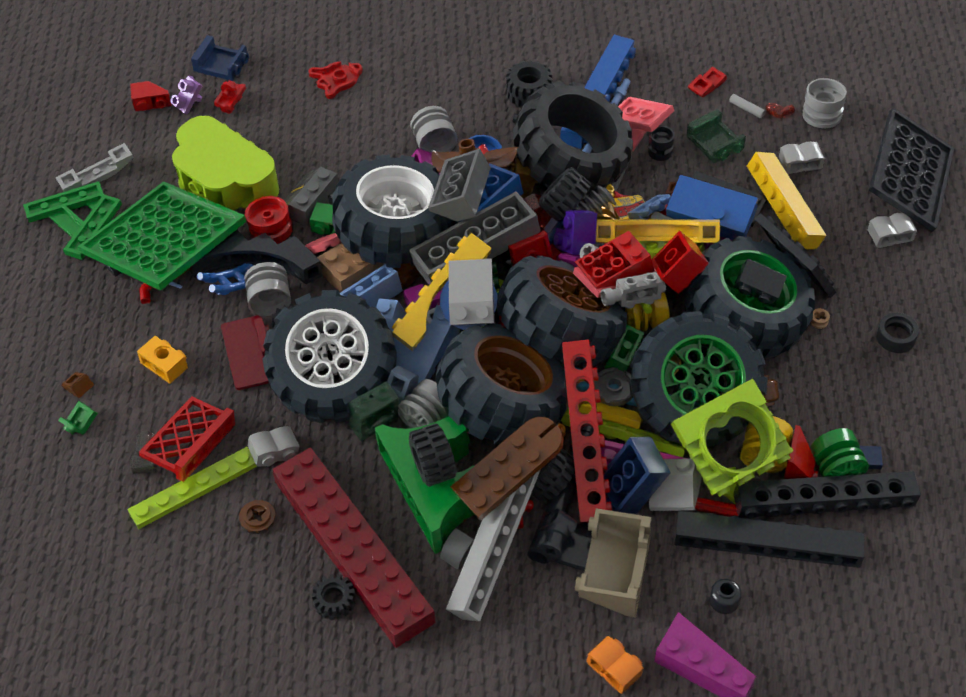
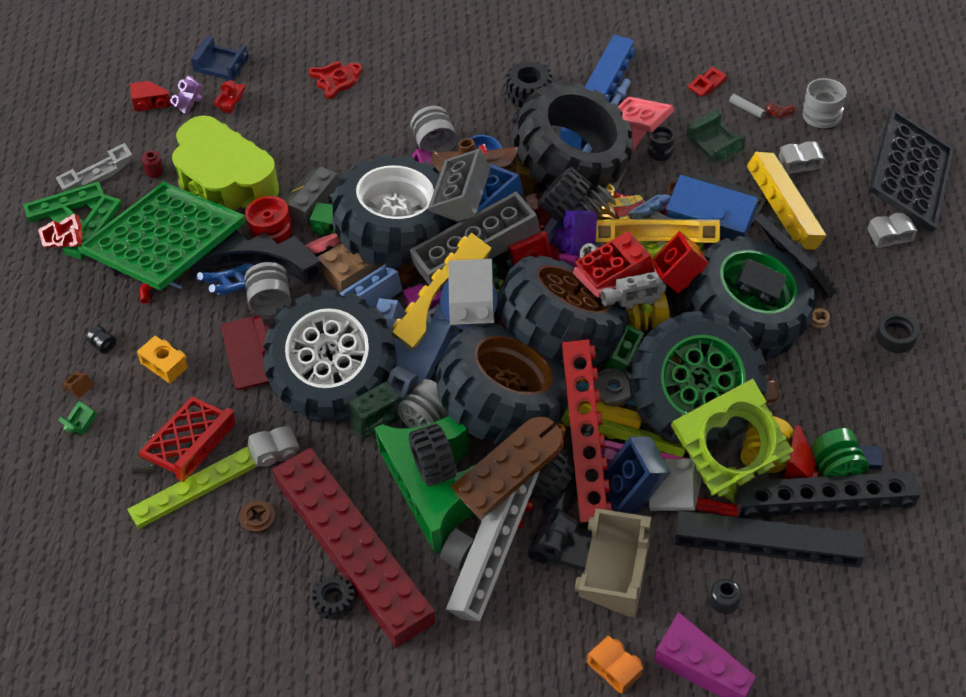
(62, 234): none -> red slope
(101, 339): none -> black wheel
(152, 164): none -> dark red brick

